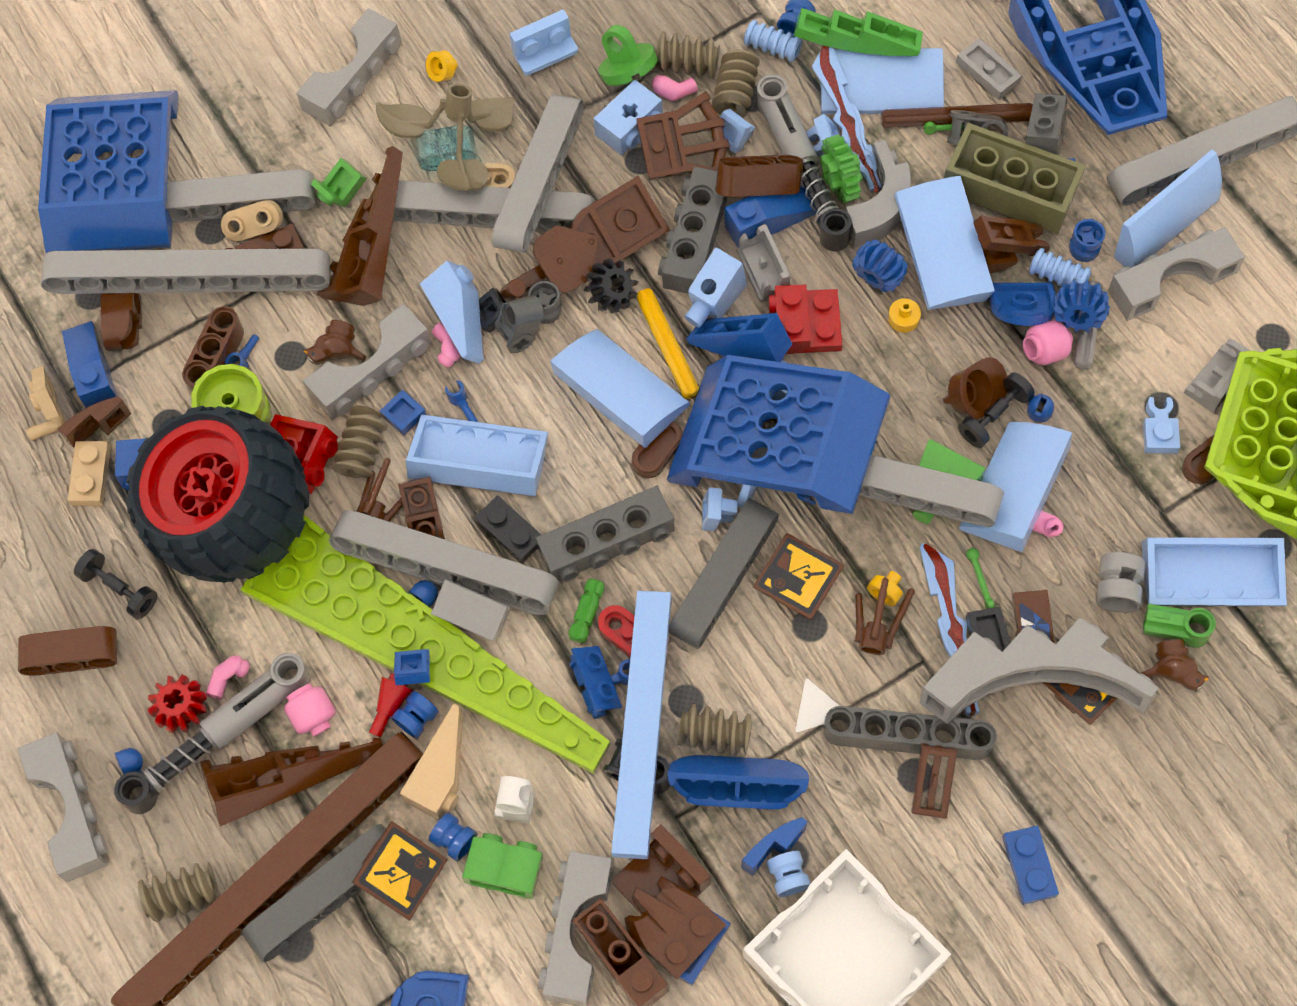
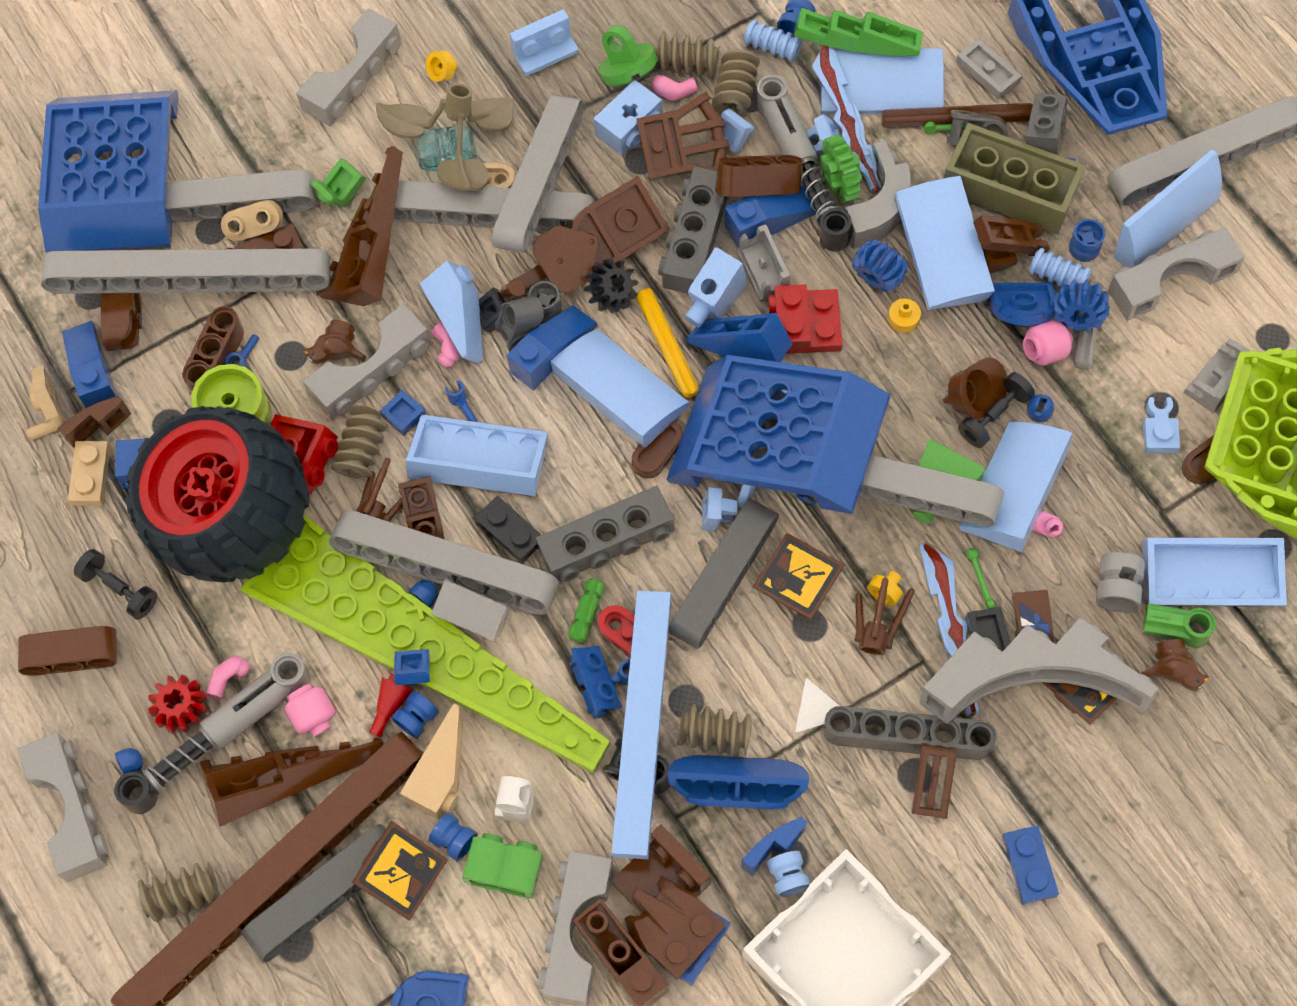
(532, 355): none -> blue slope

